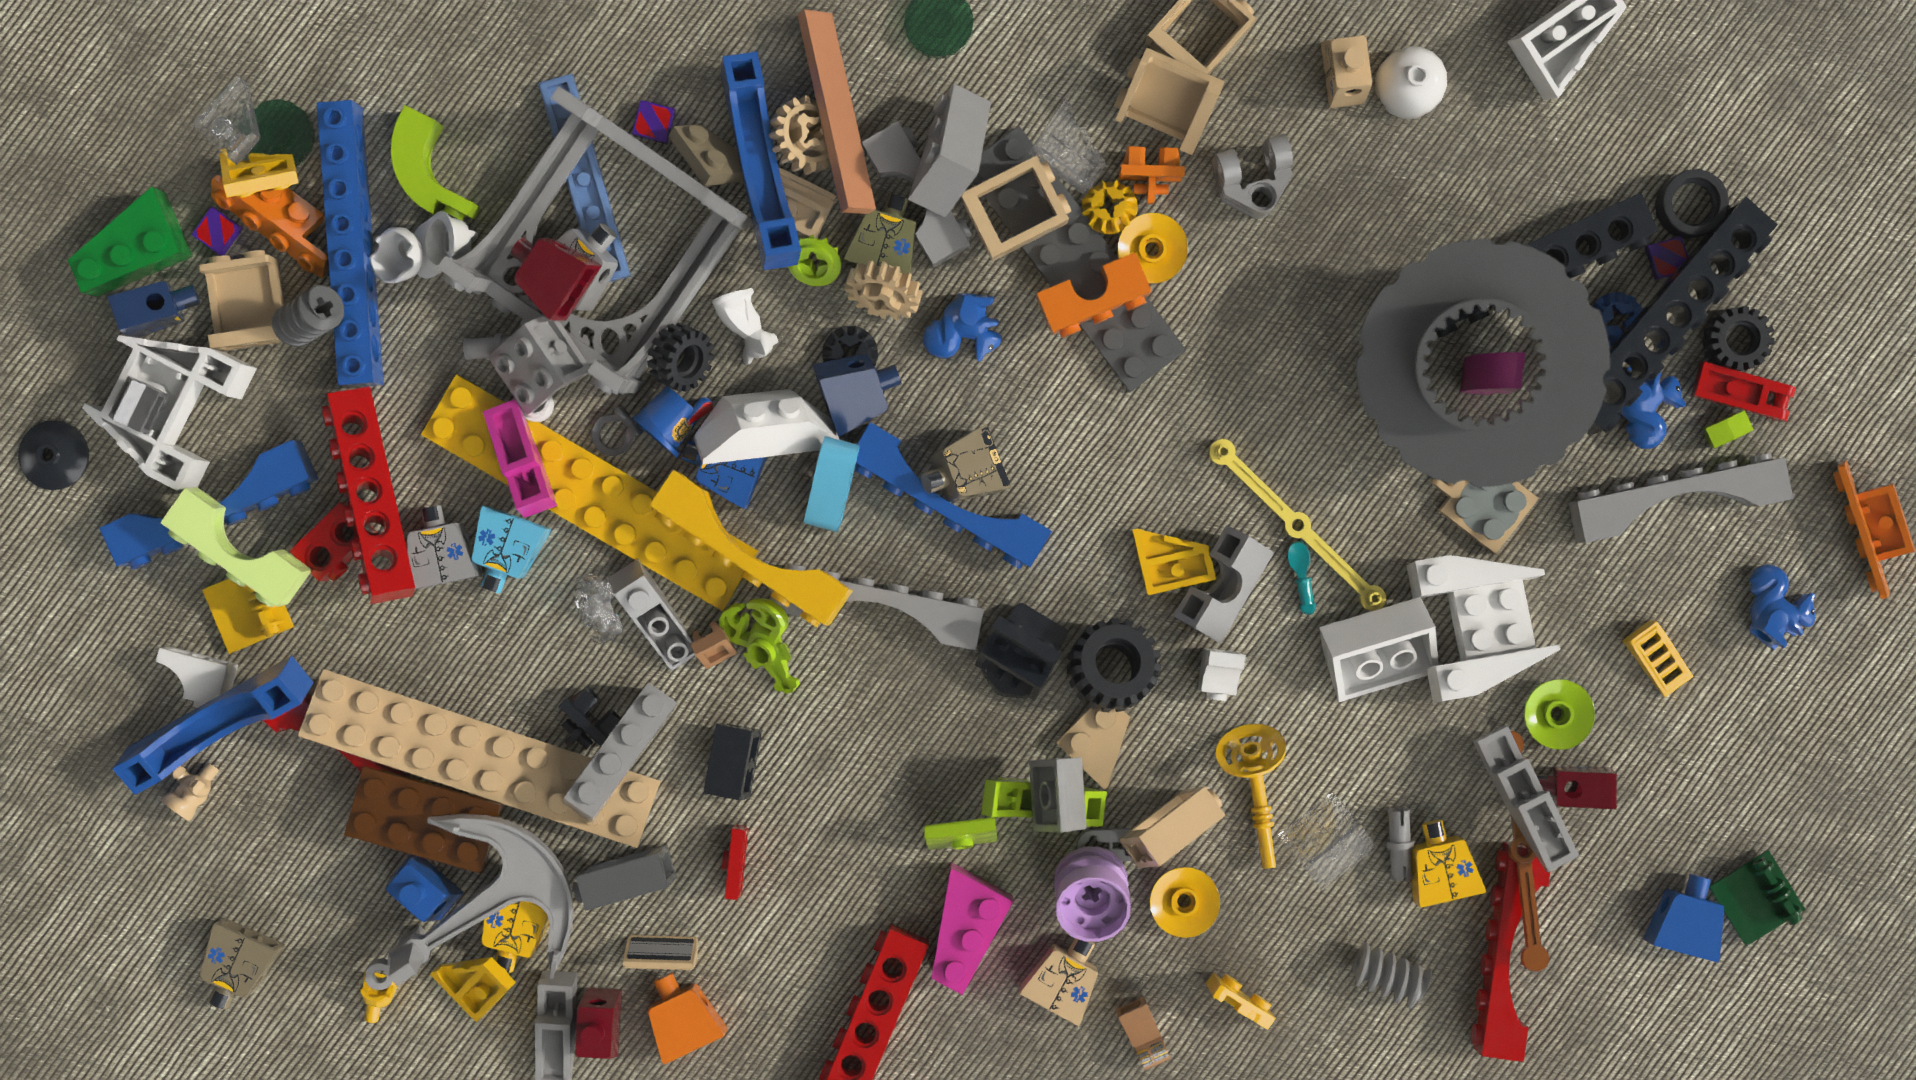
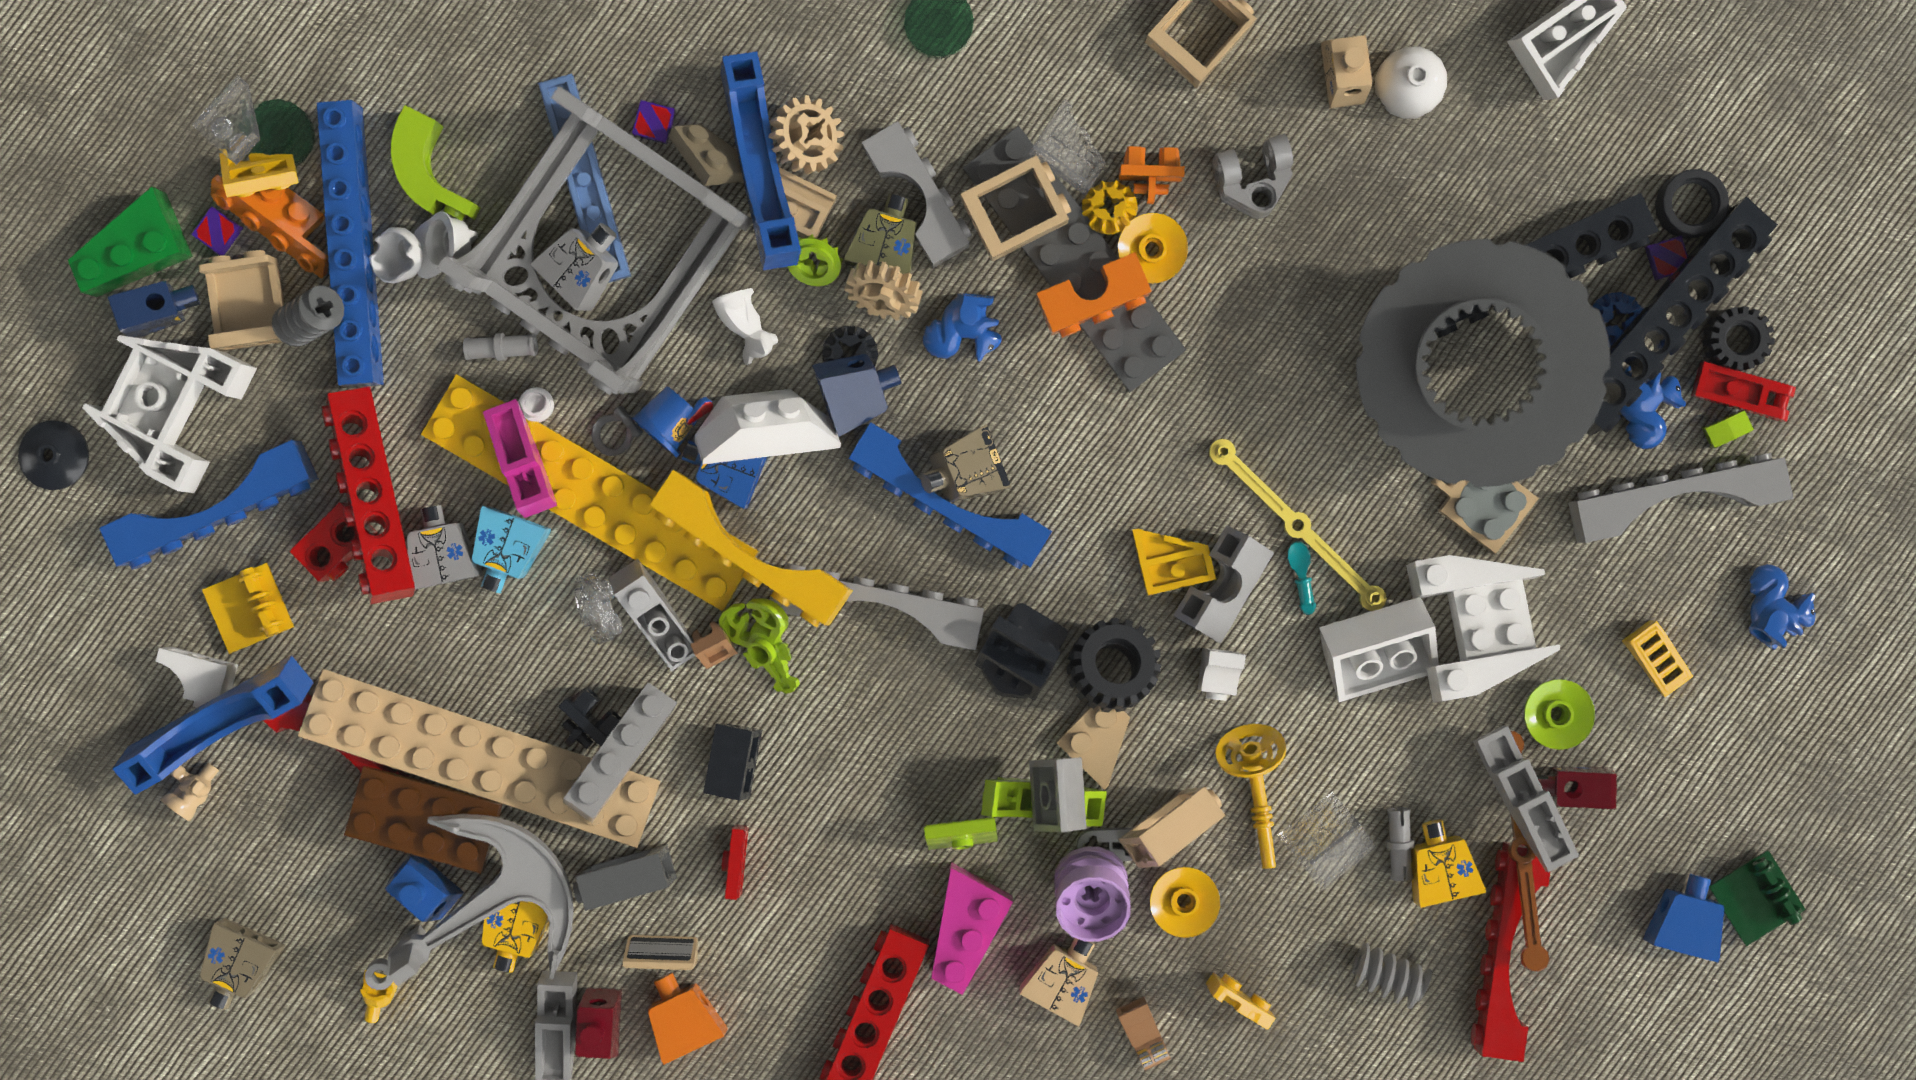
(138, 405): flat silver piece -> none
(200, 522): yellowish green arch -> none
(474, 984): yellow wing -> none
(538, 362): light grey bracket -> none
(553, 275): dark red torso -> none
(668, 350): black tyre -> none
(831, 484): medium azure beam -> none
(836, 112): nougat tile -> none
(951, 151): light grey wedge -> none
(1169, 97): tan panel -> none
(1493, 373): dark pink slope -> none
(1879, 523): orange bracket -> none

